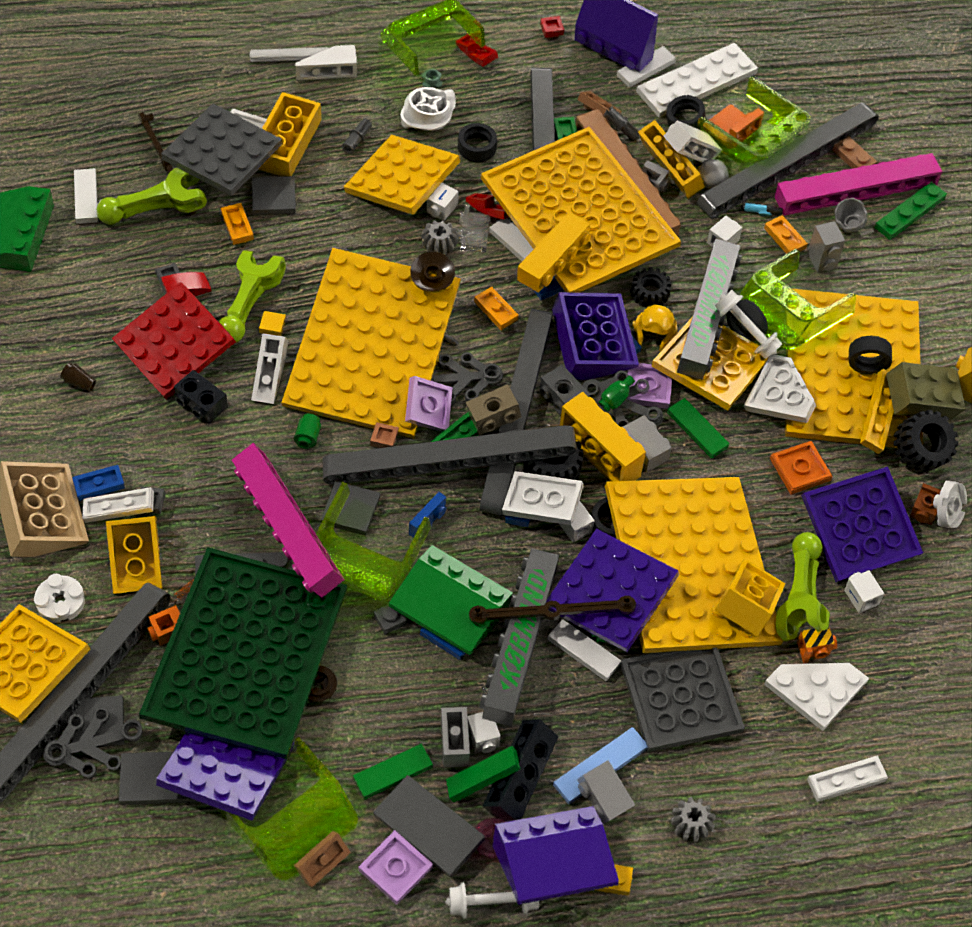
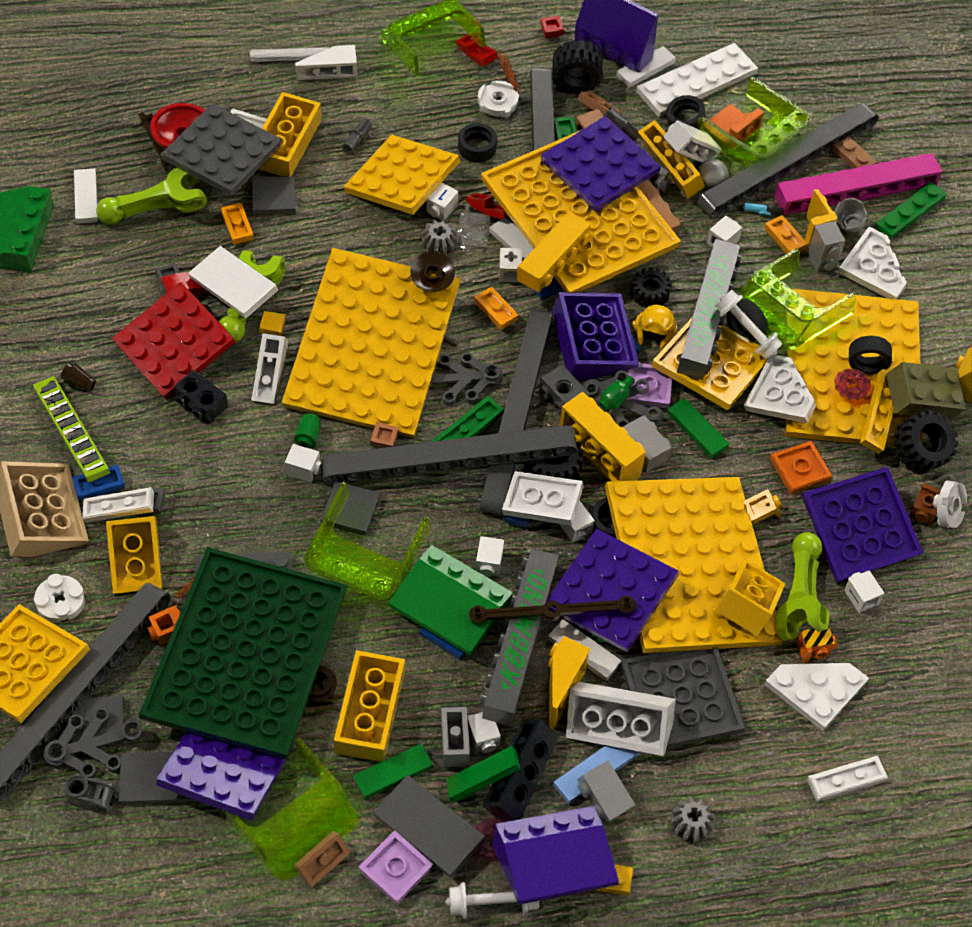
(71, 429): none -> tile
(95, 793): none -> dark grey piece
(173, 121): none -> red dish
(233, 281): none -> white tile
(287, 520): dark pink brick -> none
(302, 463): none -> white brick
(369, 706): none -> yellow brick
(389, 619): dark grey plate -> none
(428, 108): white piece -> none
(428, 404): lavender plate -> none
(431, 78): sand green plate -> none
(434, 509): blue plate -> none
(489, 556): none -> white brick
(493, 409): dark tan brick -> none
(501, 107): none -> white plate
(509, 70): none -> orange piece
(509, 261): none -> white brick
(567, 668): none -> yellow slope
(577, 66): none -> black tyre
(600, 163): none -> dark purple plate
(620, 718): none -> white slope
(763, 506): none -> yellow bracket
(818, 214): none -> yellow bracket
(852, 376): none -> clear pink gear
(874, 265): none -> white plate

